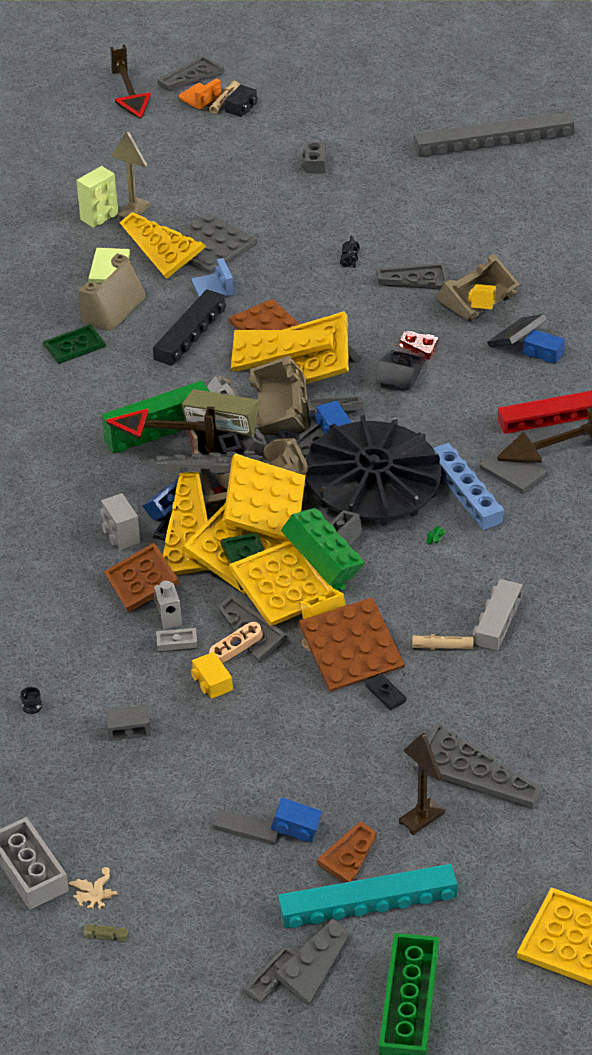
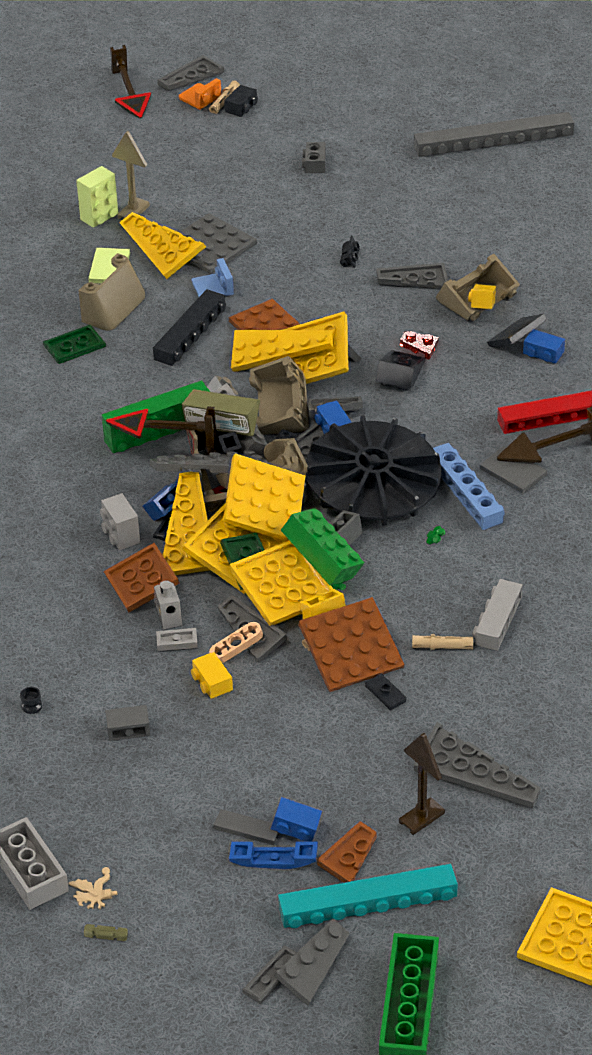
(273, 857): none -> blue slope

